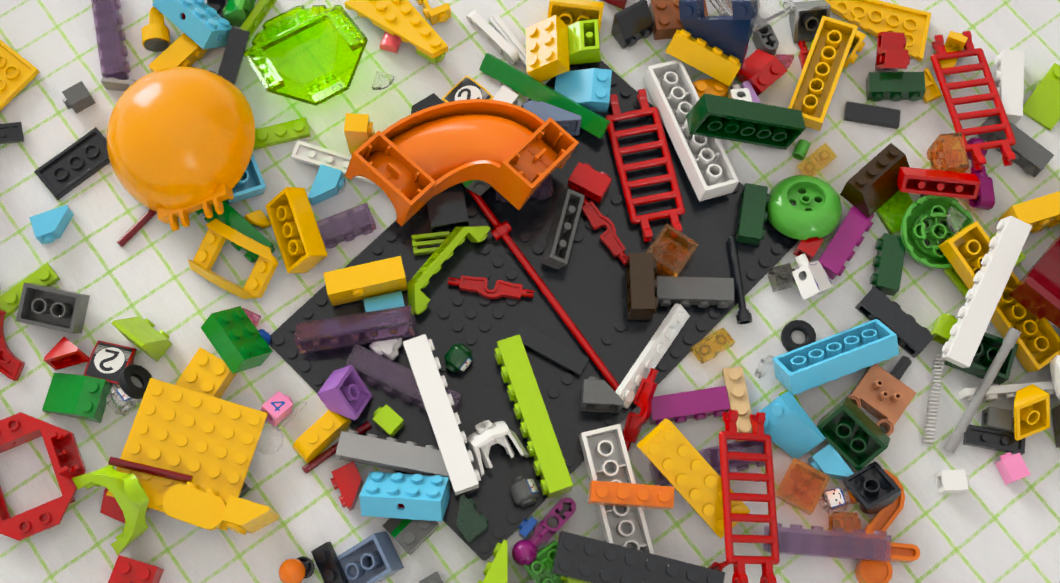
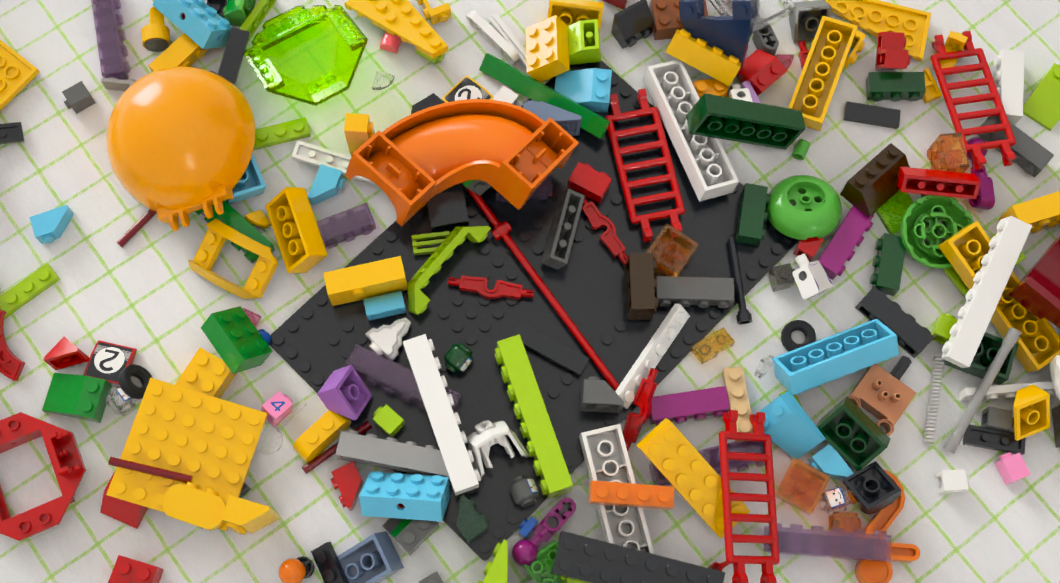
(52, 308): dark grey brick -> none
(75, 164): black tile -> none
(128, 495): lime animal -> none
(144, 336): lime slope -> none
(355, 329): brick -> none
(817, 160): clear yellow slope -> none
(954, 219): clear tile -> none

